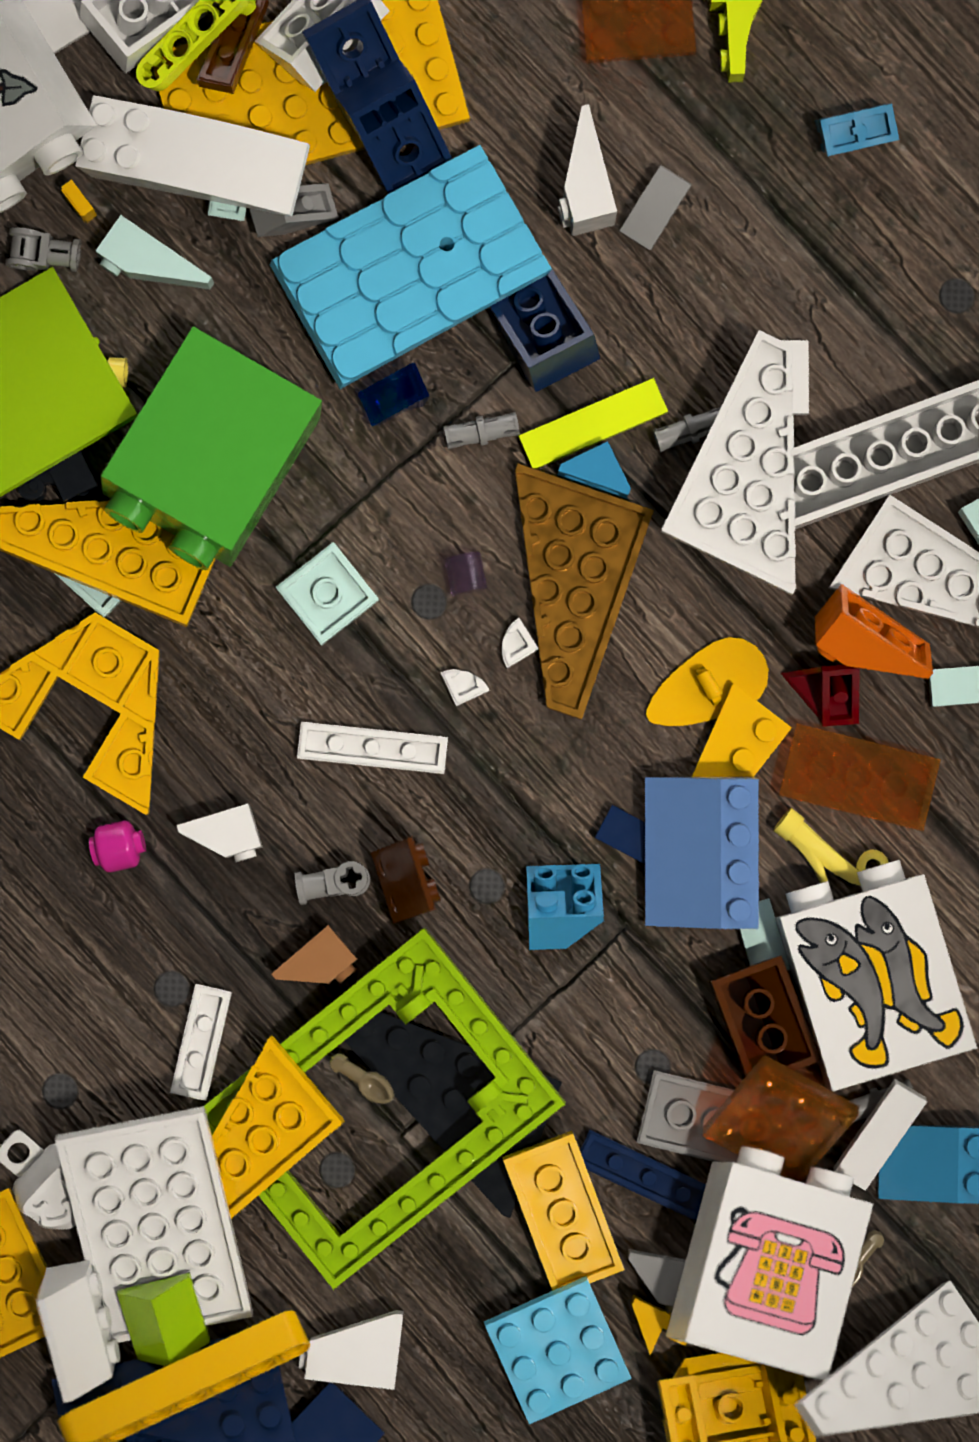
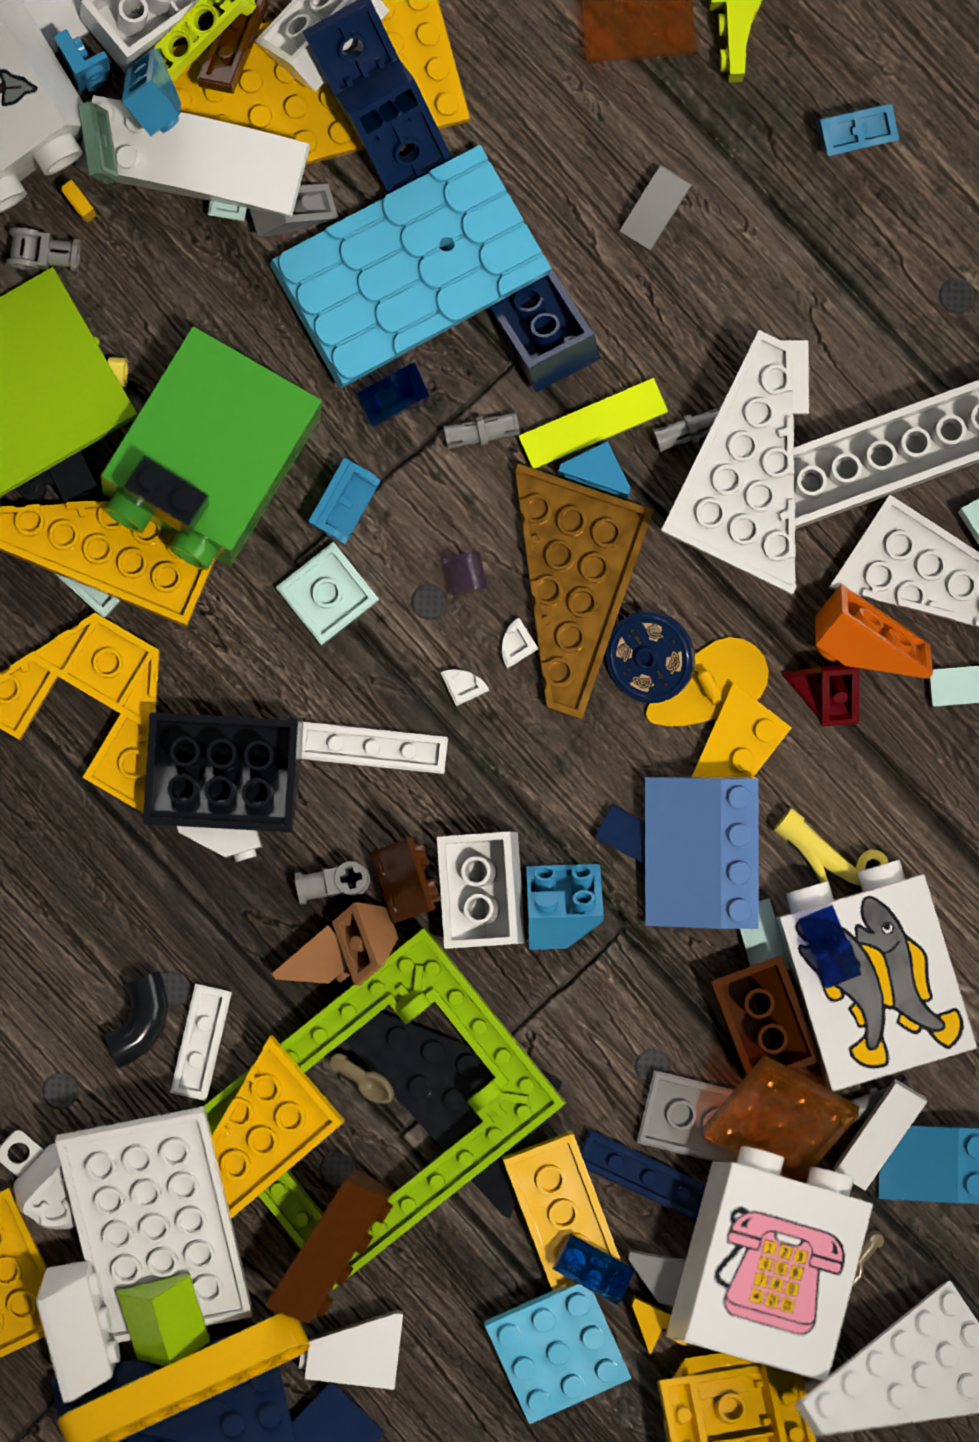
(85, 72): none -> dark azure bracket
(98, 142): none -> sand green tile
(116, 846): dark pink head -> none
(144, 1023): none -> black cylinder
(145, 258): light aqua slope -> none
(151, 93): none -> dark azure slope
(166, 496): none -> black brick
(222, 772): none -> black slope
(331, 1247): none -> reddish brown slope
(344, 501): none -> dark azure hinge
(365, 939): none -> medium nougat slope
(481, 890): none -> white slope
(587, 190): white slope -> none
(593, 1269): none -> clear blue tile
(650, 656): none -> dark blue shield
(829, 946): none -> clear blue slope
(859, 777): clear orange plate -> none

